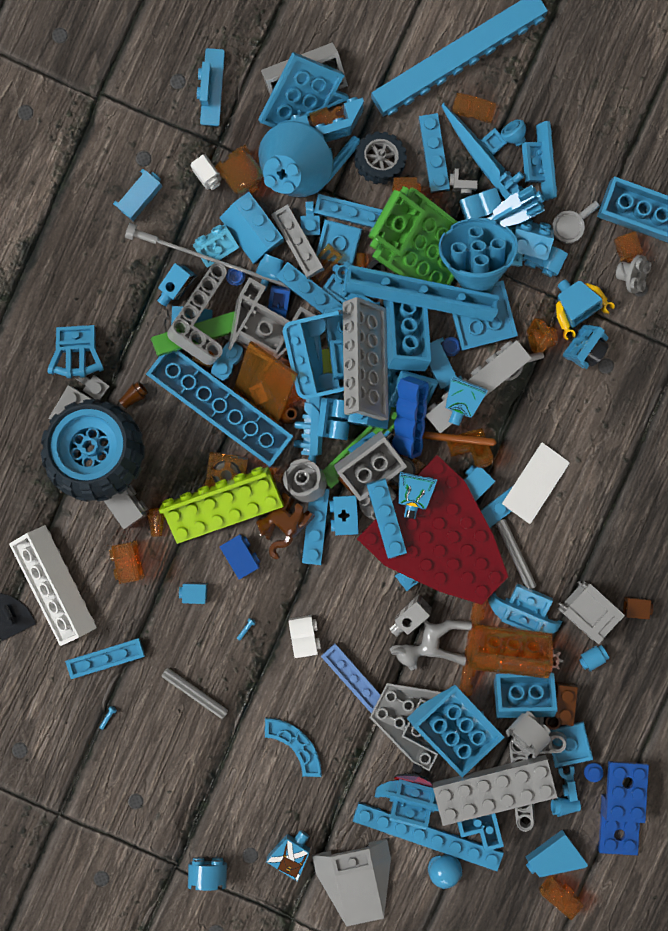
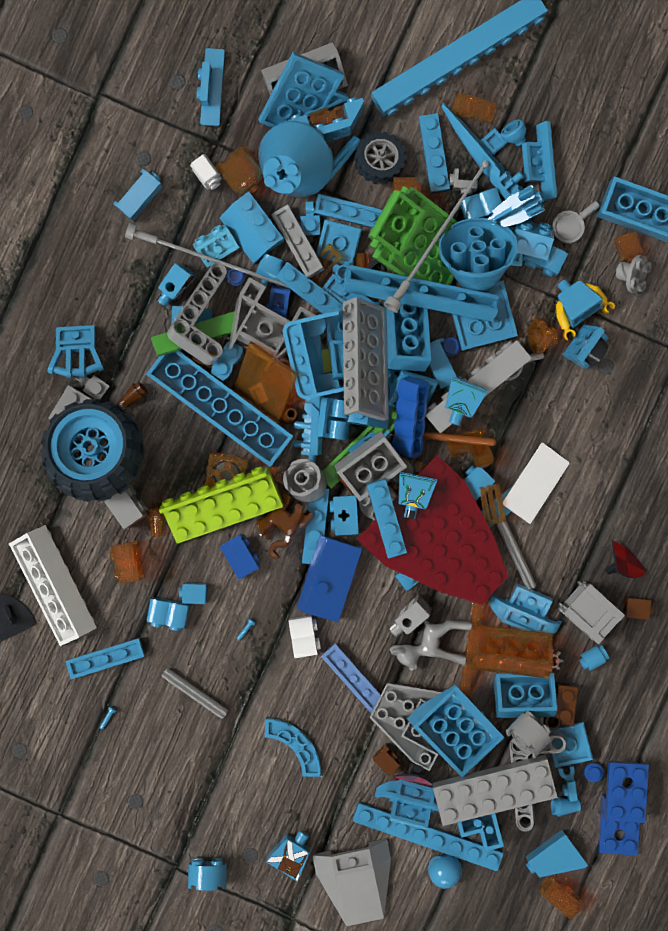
(168, 613): none -> dark azure brick
(329, 578): none -> blue brick
(387, 760): none -> reddish brown brick
(393, 303): none -> light grey piece
(489, 488): none -> clear orange tile
(625, 562): none -> shield

